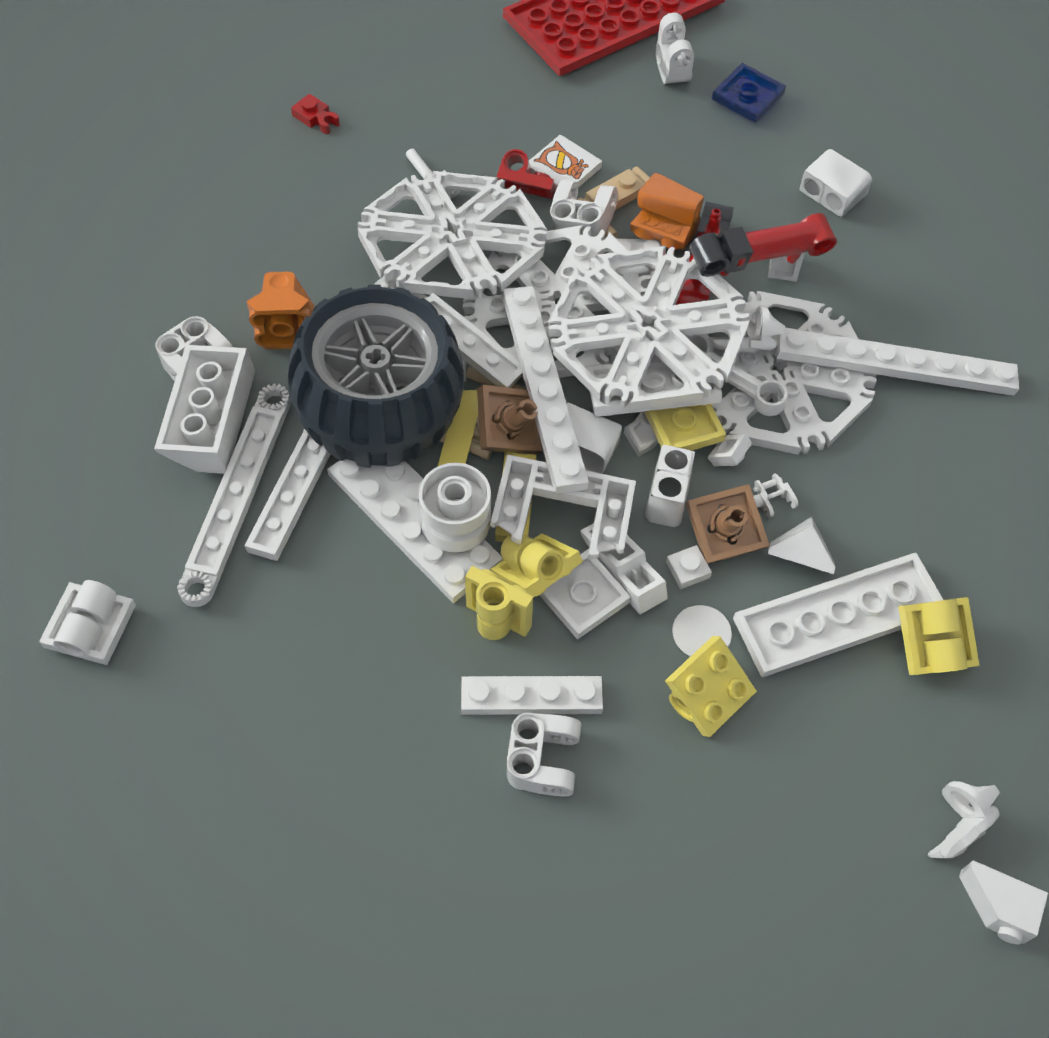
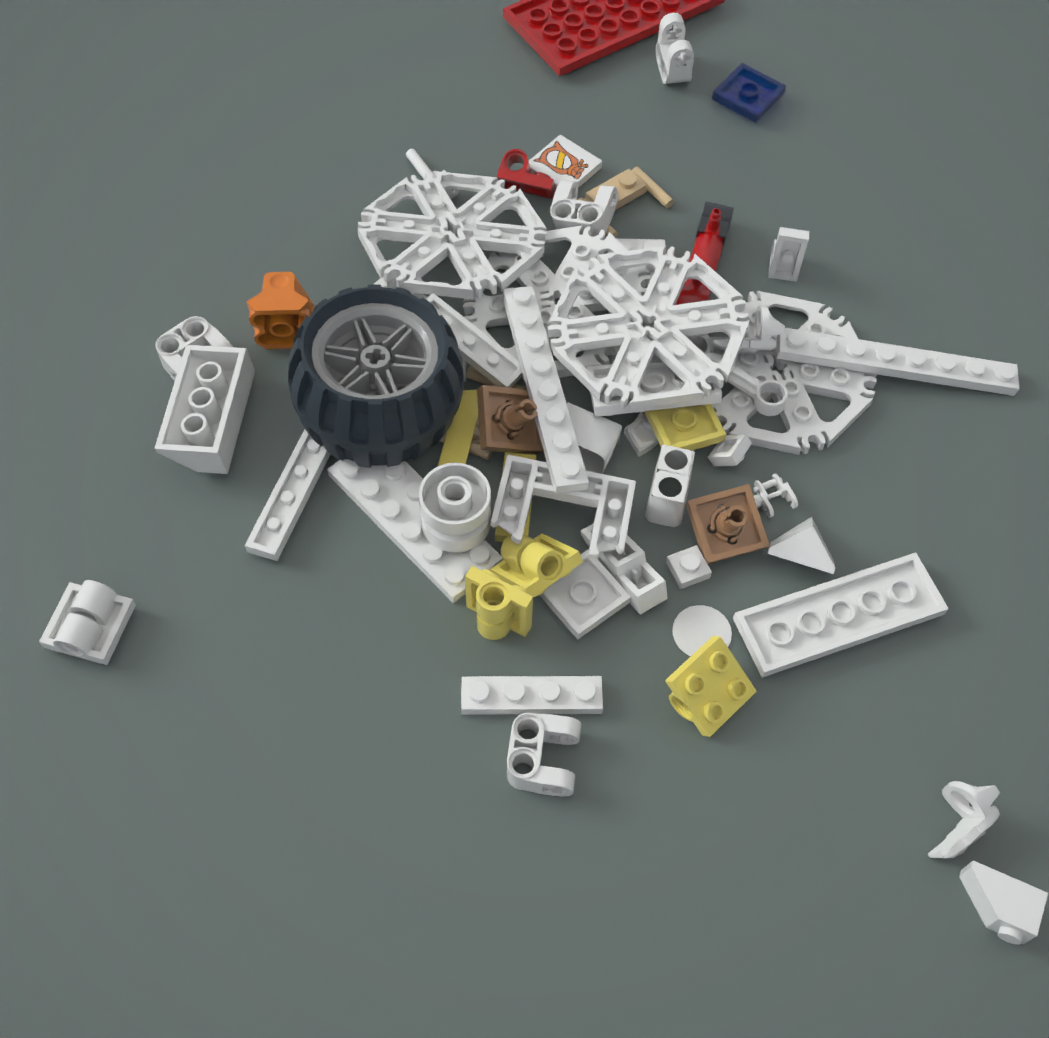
(234, 496): white plate -> none
(314, 111): red plate -> none
(667, 213): orange piece -> none
(736, 248): piece -> none
(835, 182): white piece -> none
(938, 636): light yellow plate -> none

